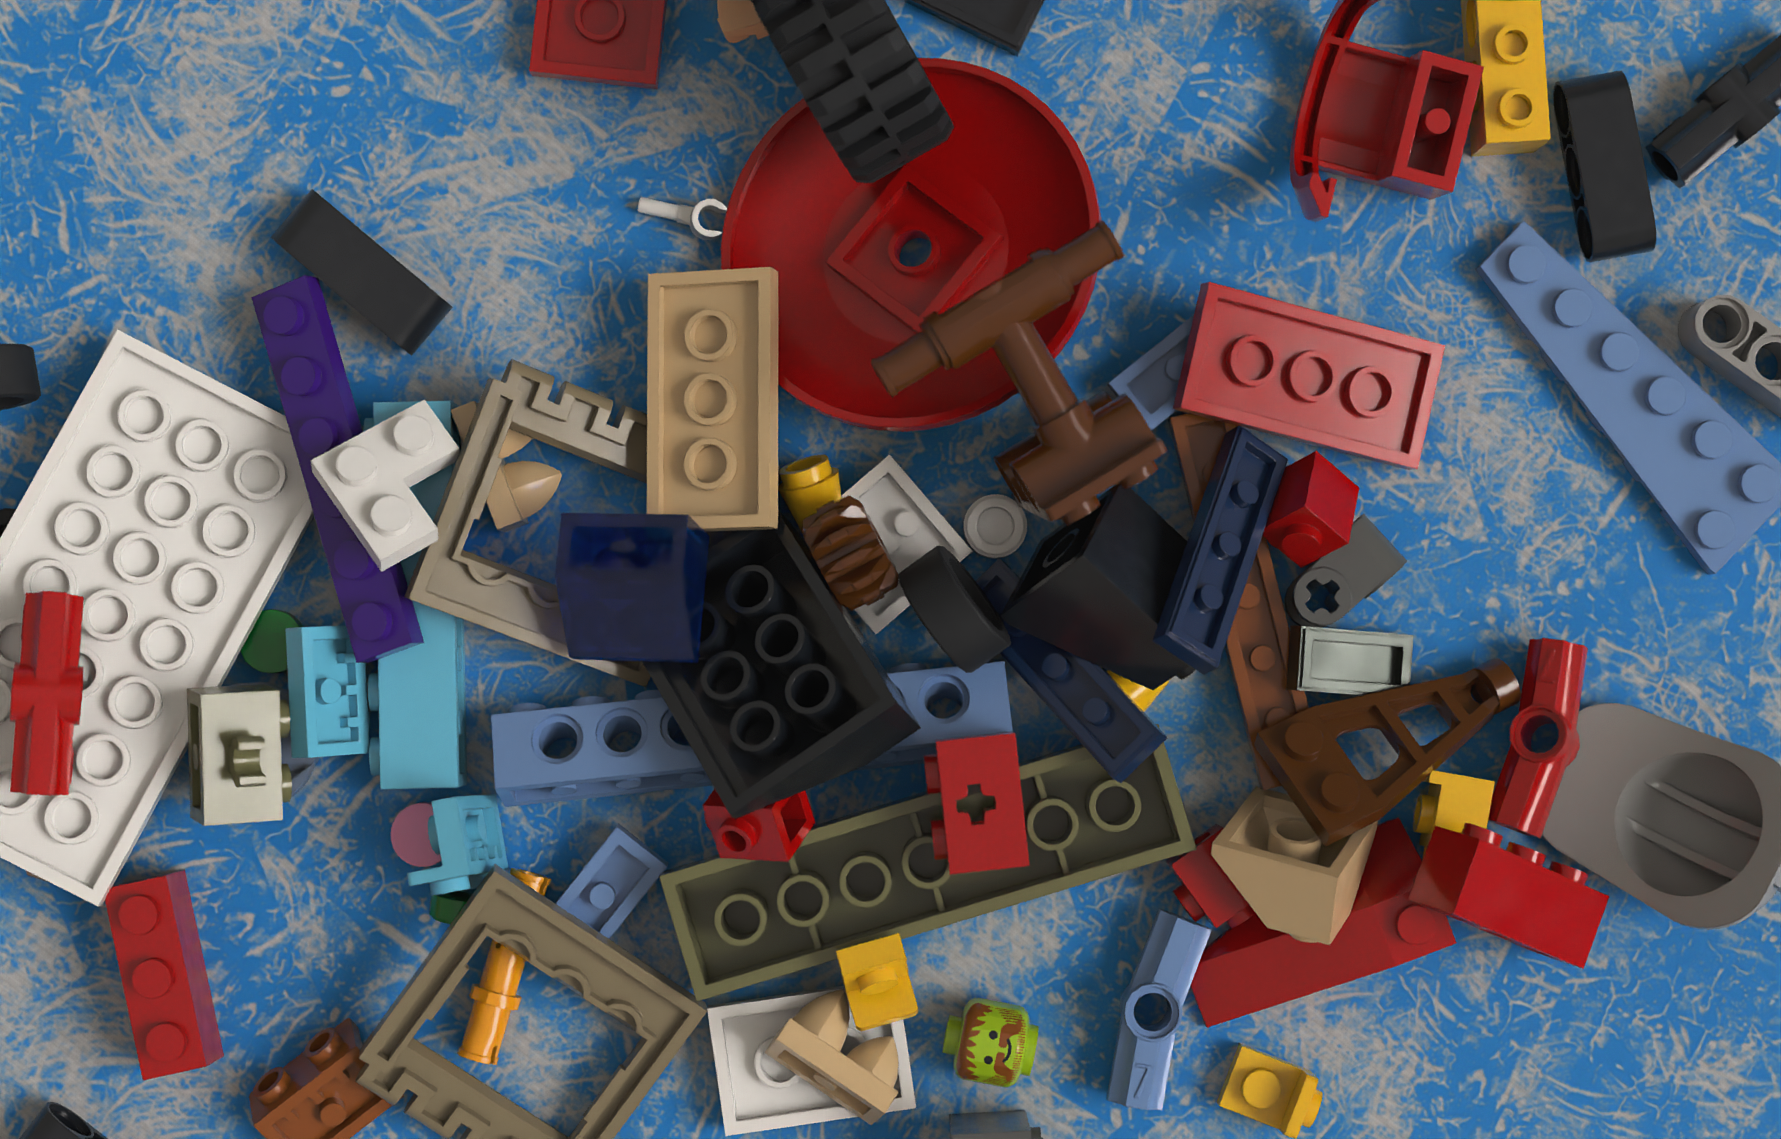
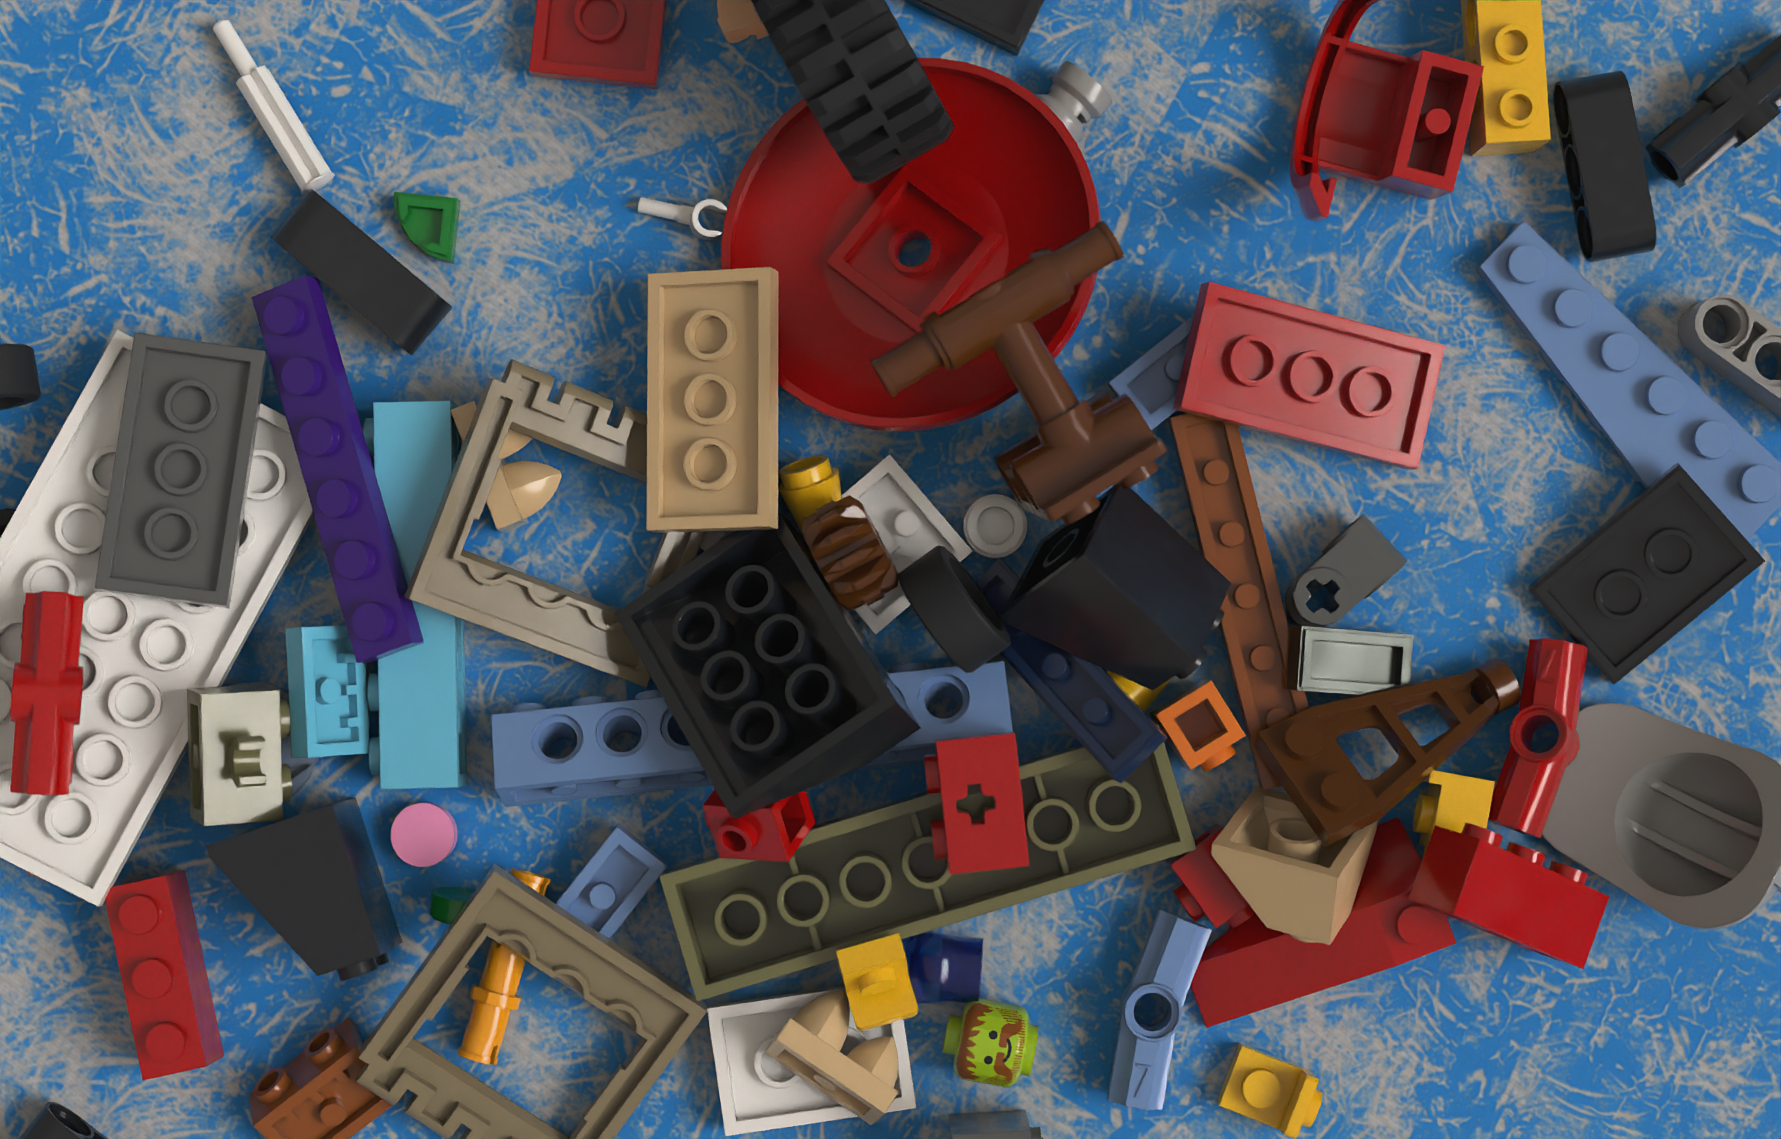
(181, 470): none -> dark grey plate
(266, 643): green tile -> none
(275, 114): none -> white axle
(316, 887): none -> black slope
(372, 480): white plate -> none
(429, 223): none -> green tile
(469, 841): medium azure bracket -> none
(631, 586): clear blue slope -> none
(944, 967): none -> clear blue piece
(1075, 98): none -> light grey wheel
(1199, 726): none -> orange brick
(1220, 550): dark blue tile -> none
(1311, 510): red brick -> none
(1646, 573): none -> black tile

